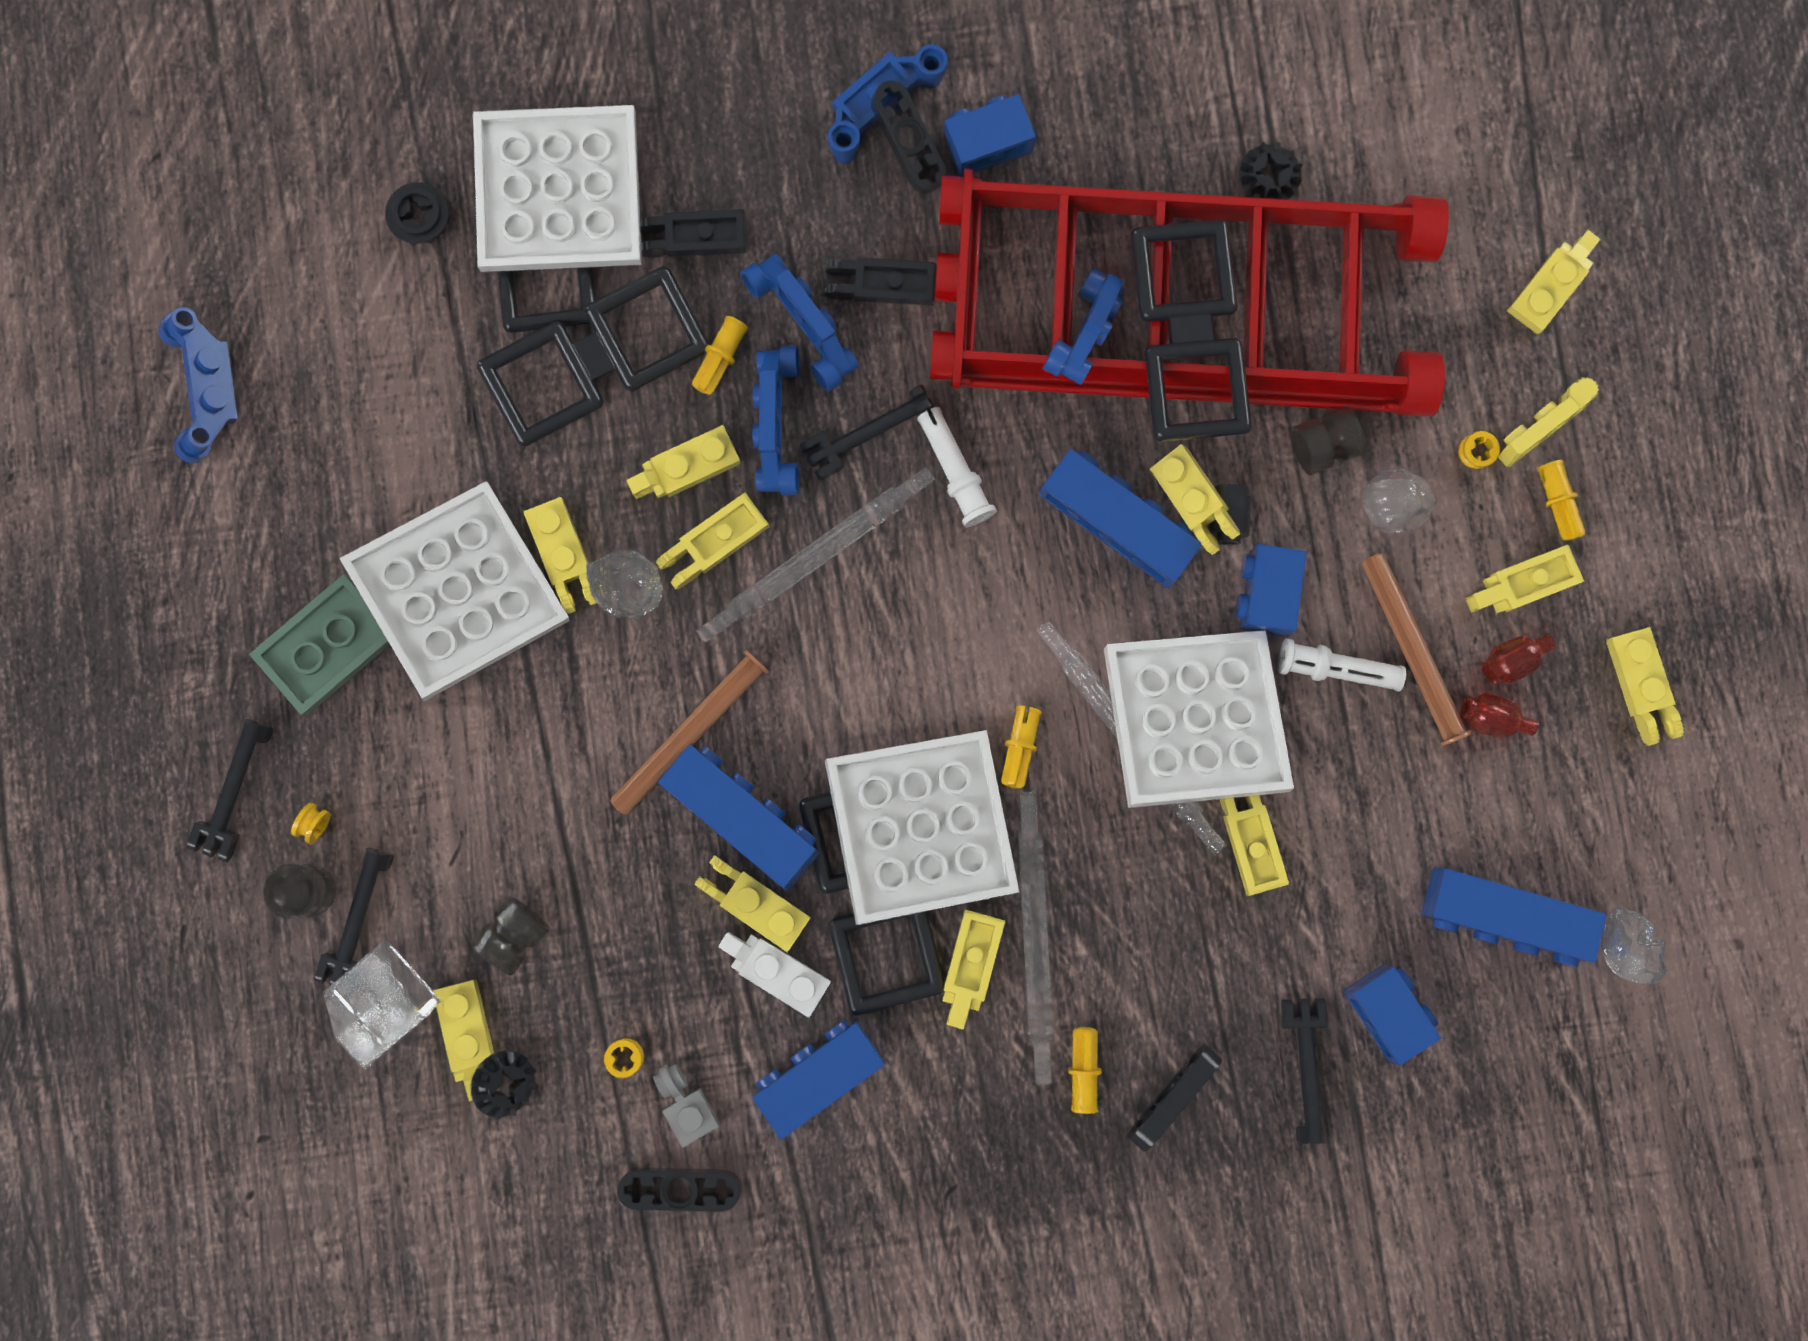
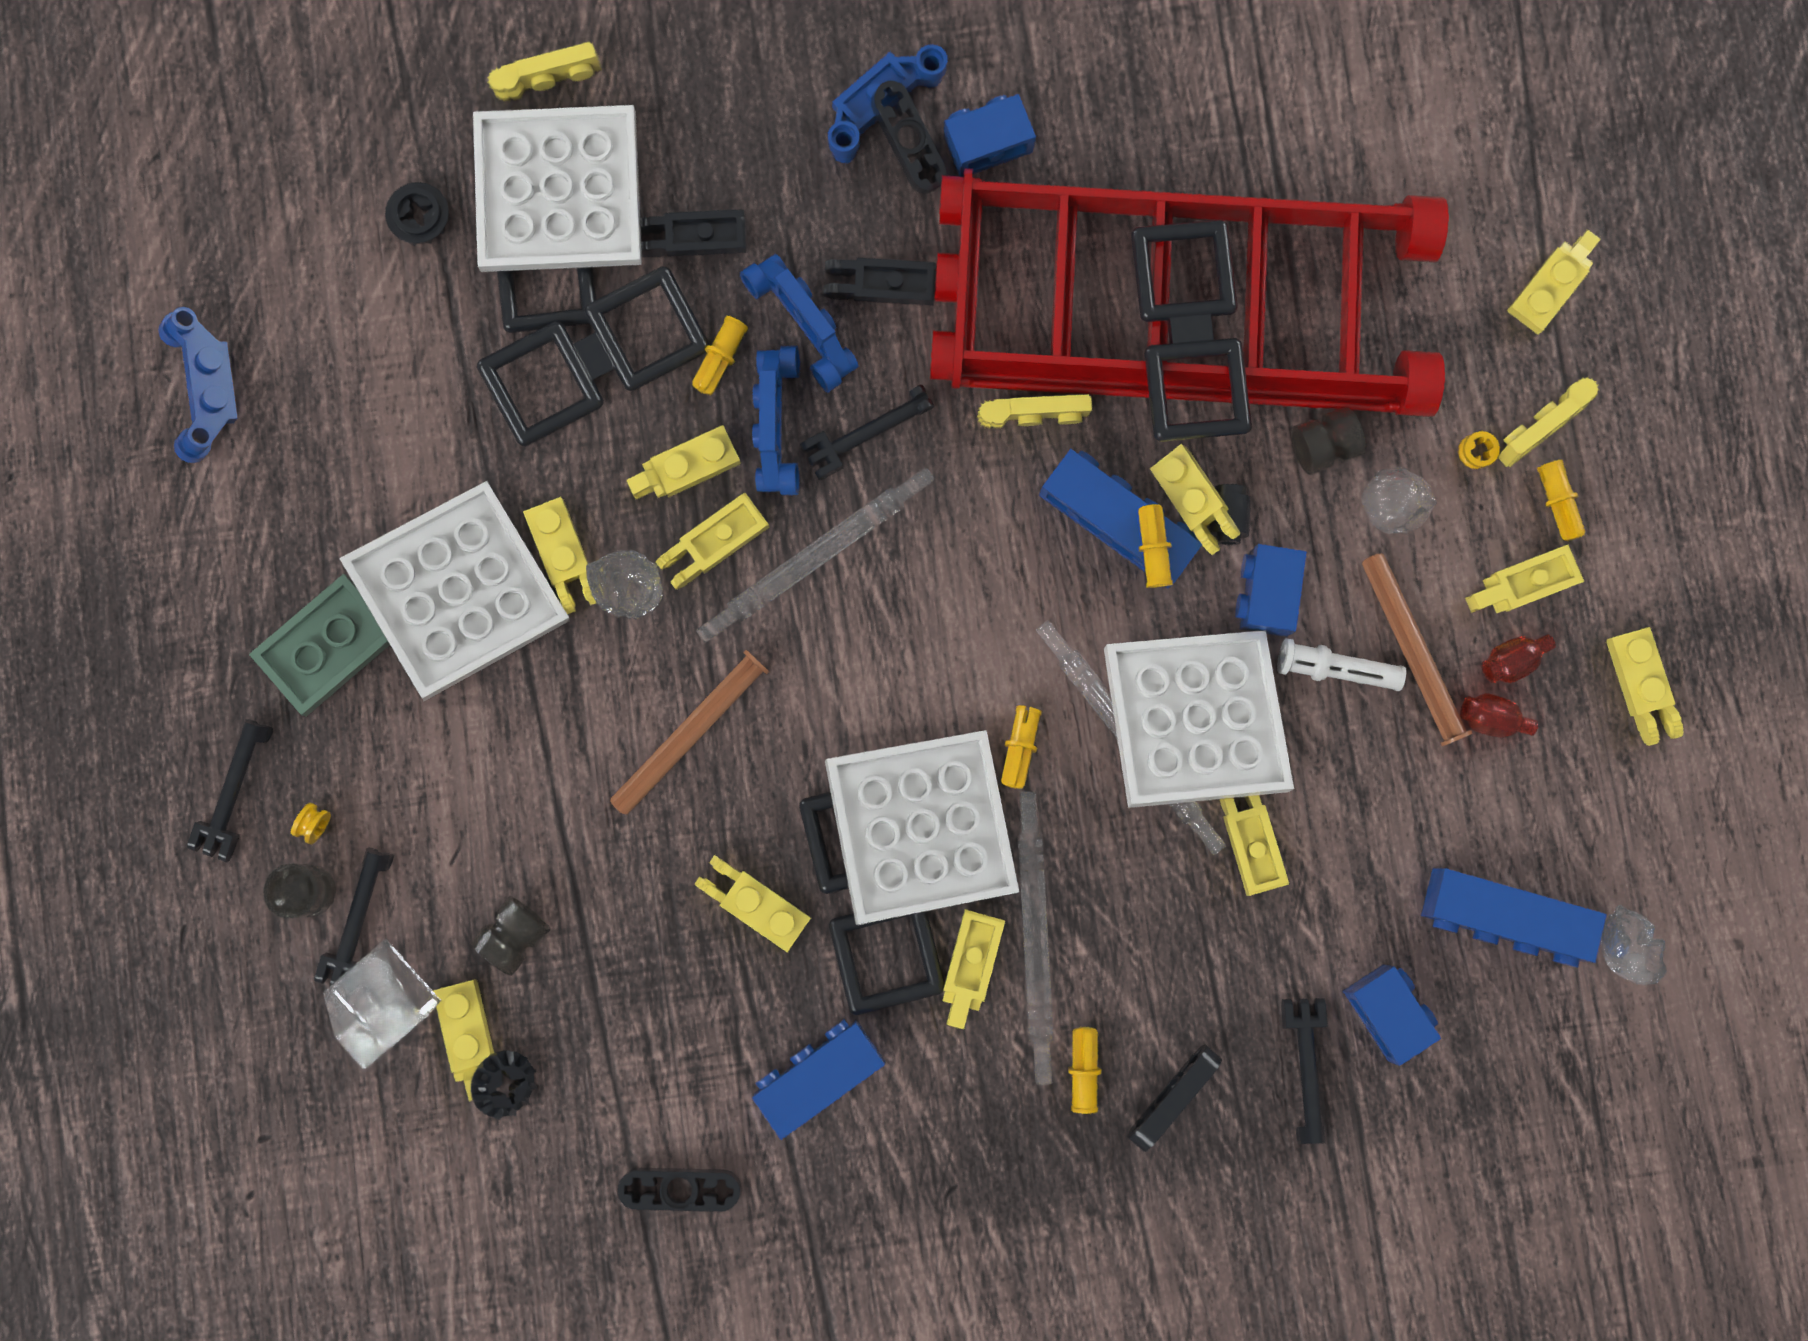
(544, 70): none -> light yellow hinge
(611, 1058): yellow bush -> none
(690, 1114): light grey plate -> none
(739, 817): blue brick -> none
(776, 972): white hinge -> none
(963, 483): white pin -> none
(1031, 410): none -> light yellow hinge
(1106, 300): blue plate -> none
(1154, 546): none -> yellow axle
(1263, 186): black gear -> none

